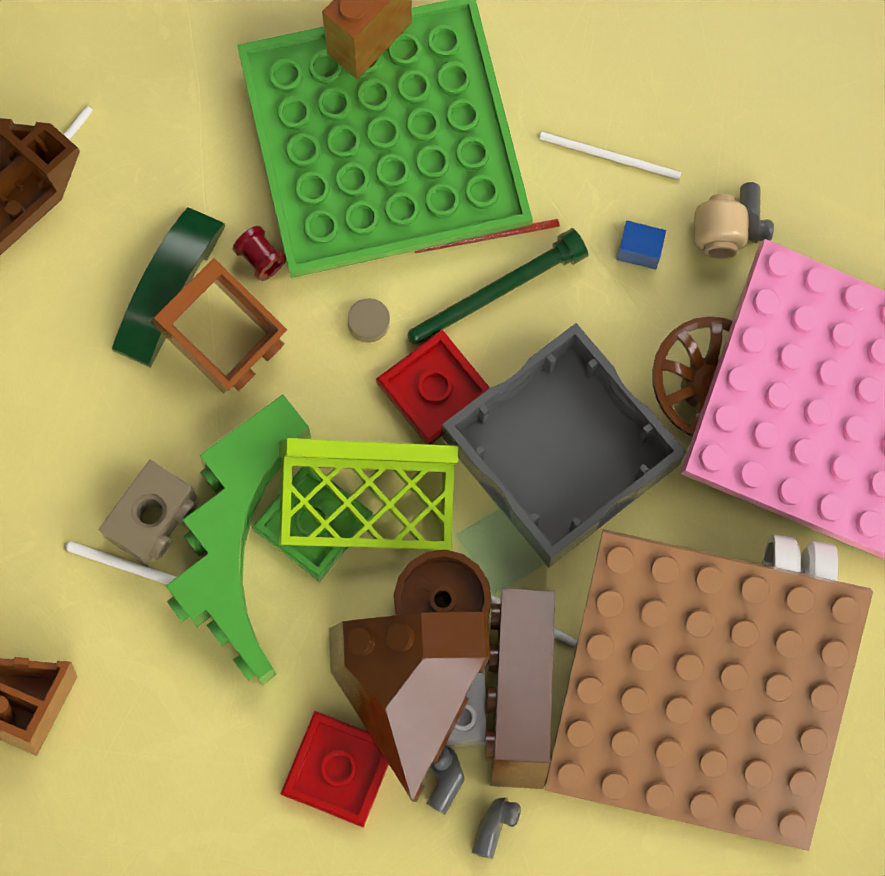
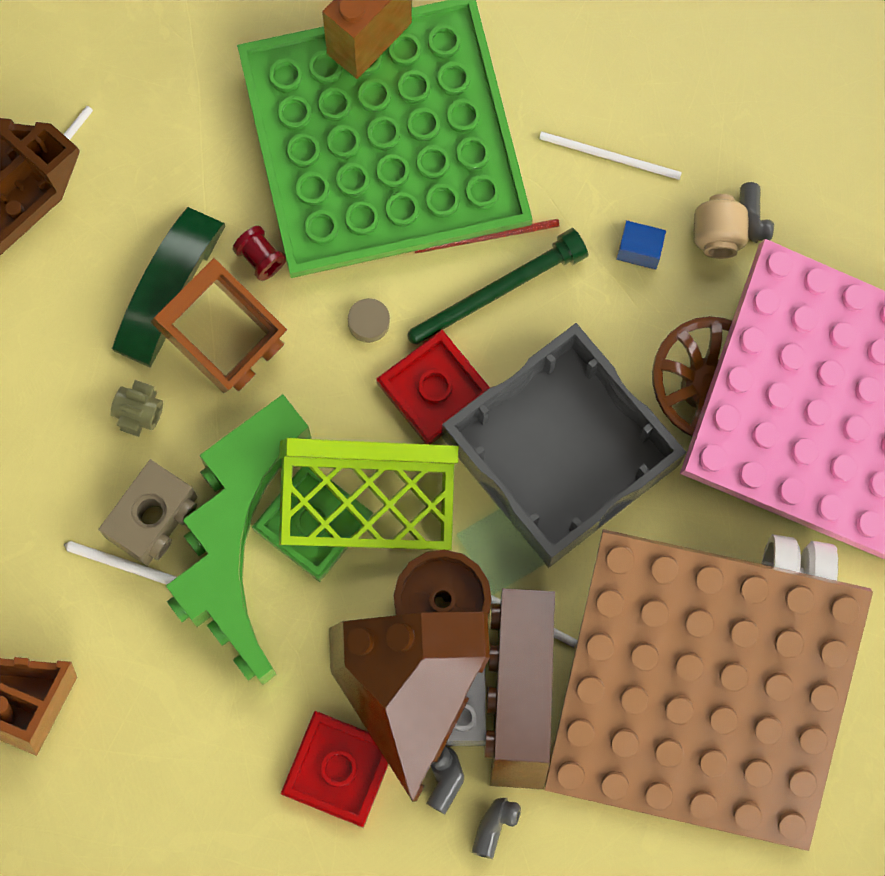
(136, 408): none -> olive gear

